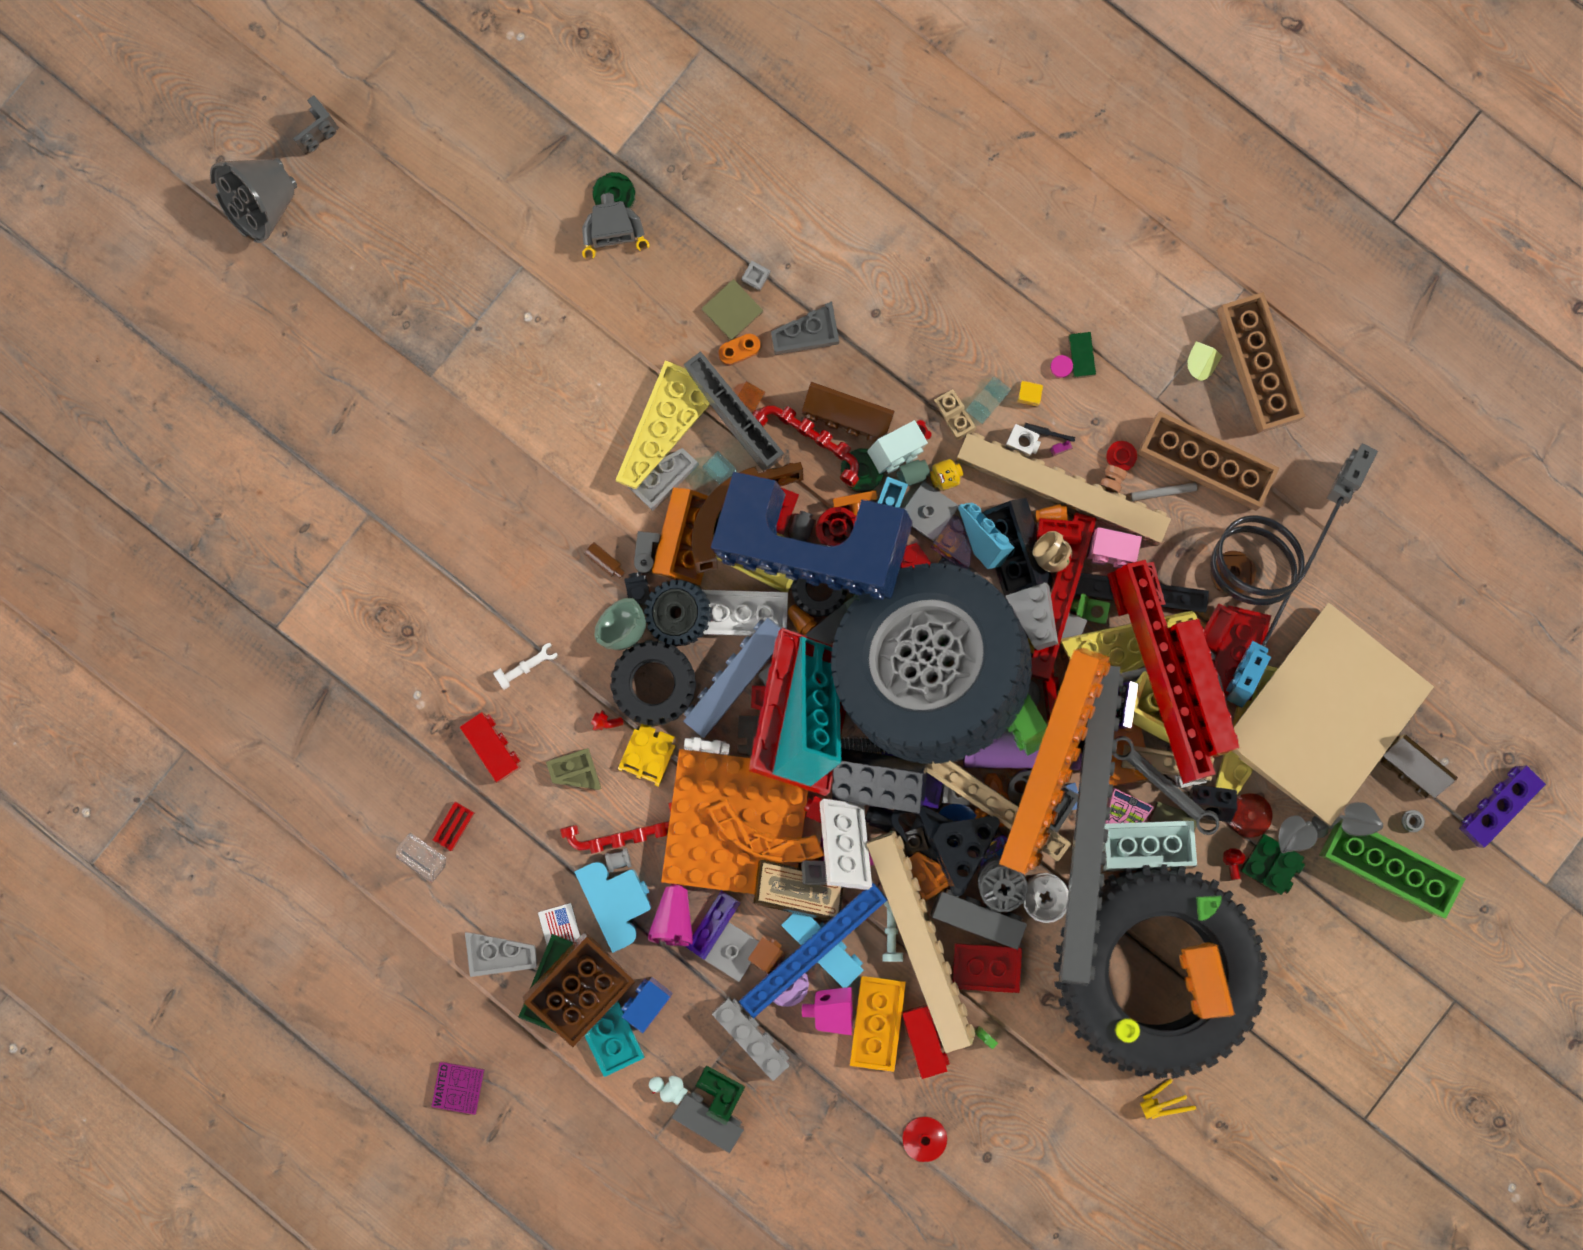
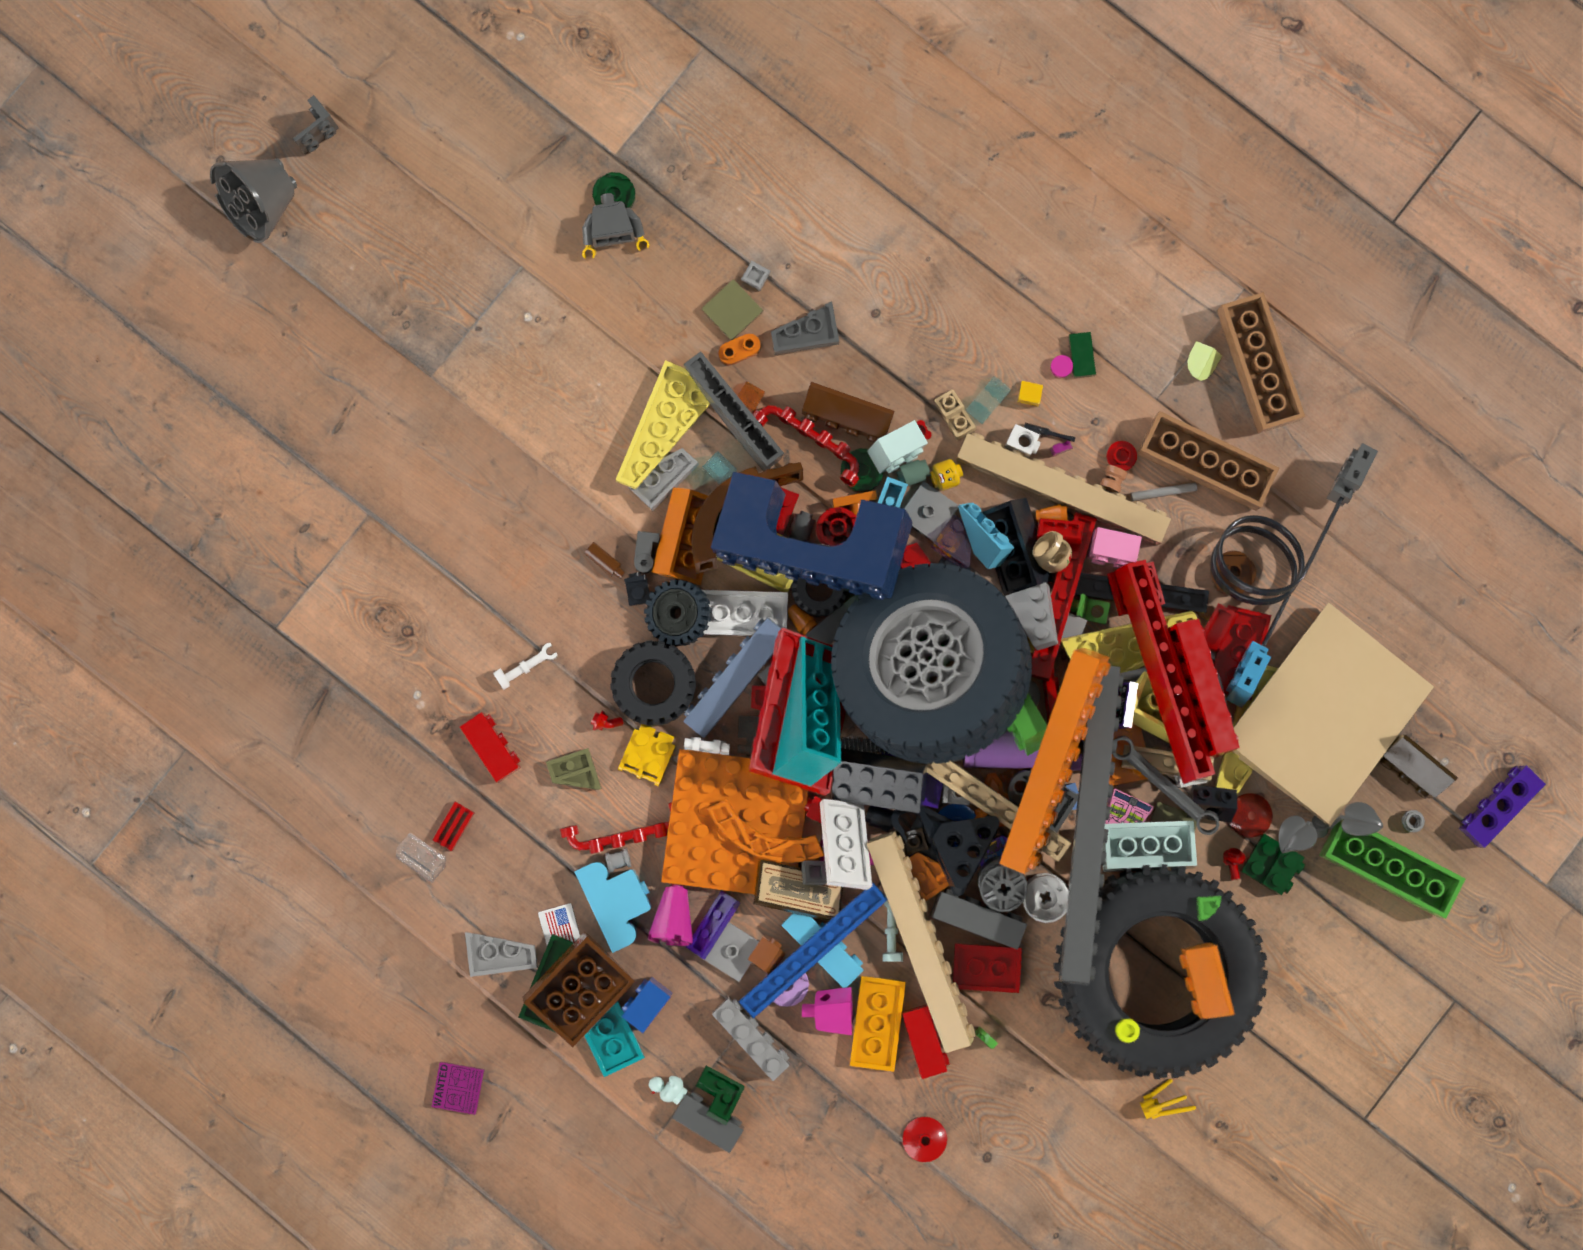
(620, 625): sand green cylinder -> none

